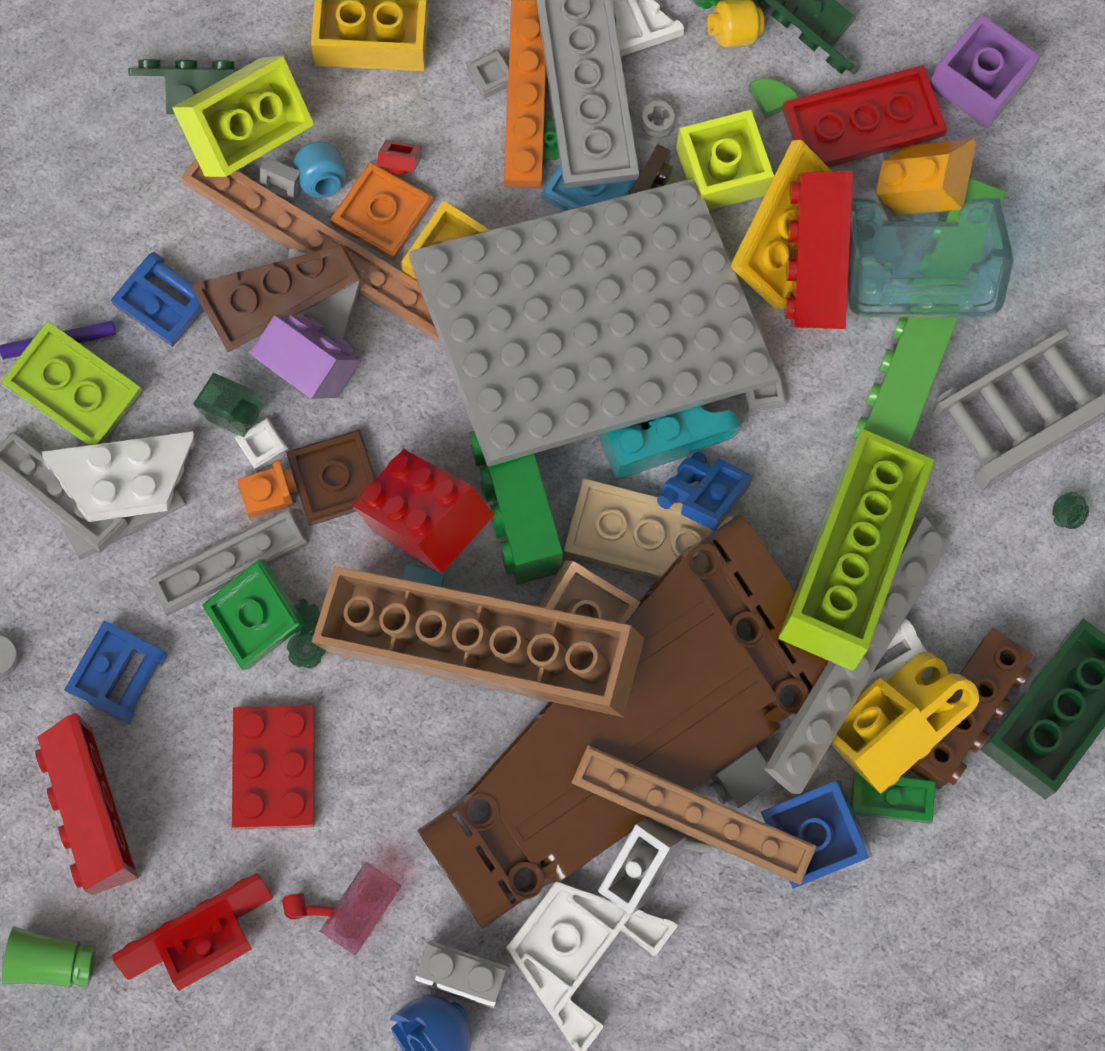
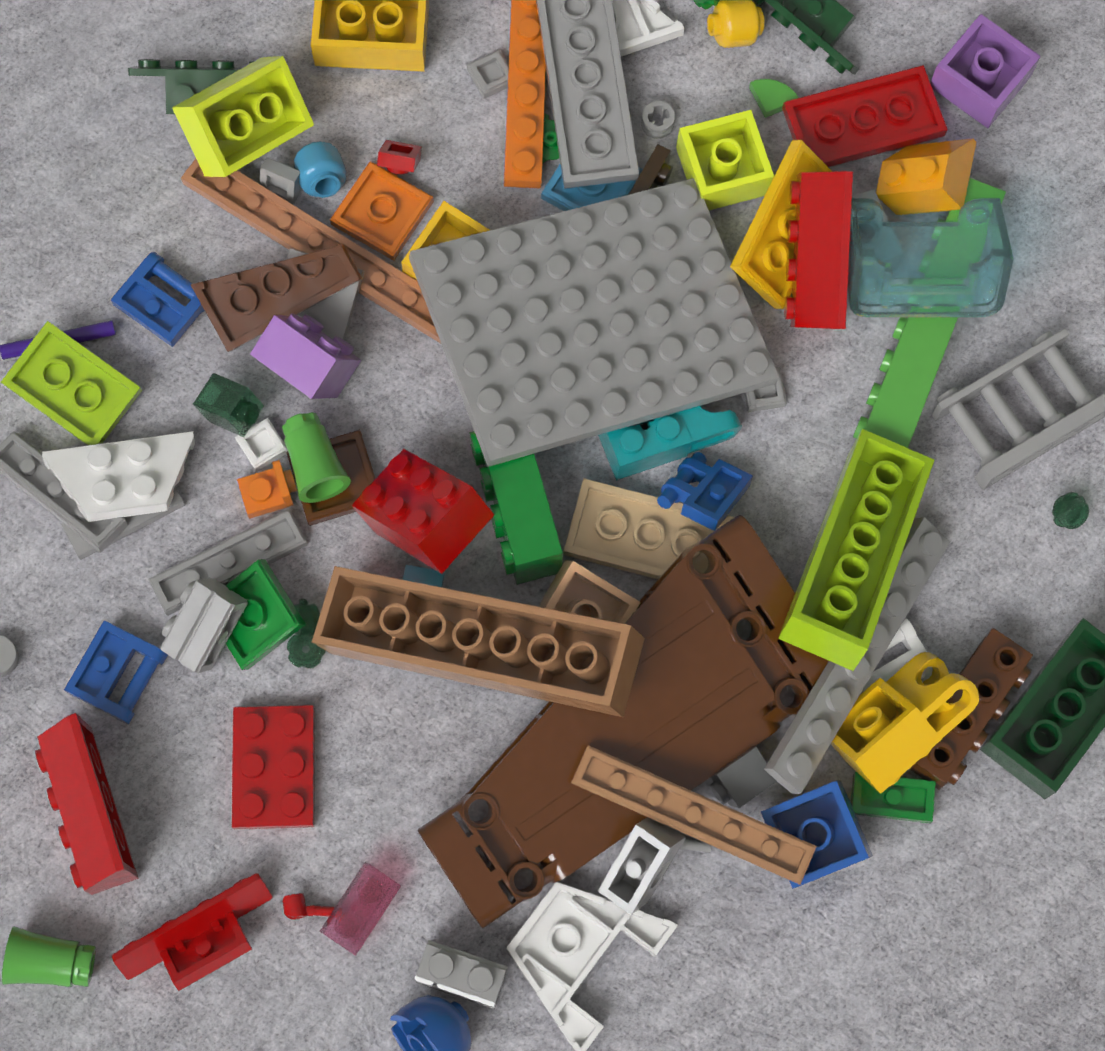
(202, 624): none -> light grey brick
(313, 459): none -> bright green plant

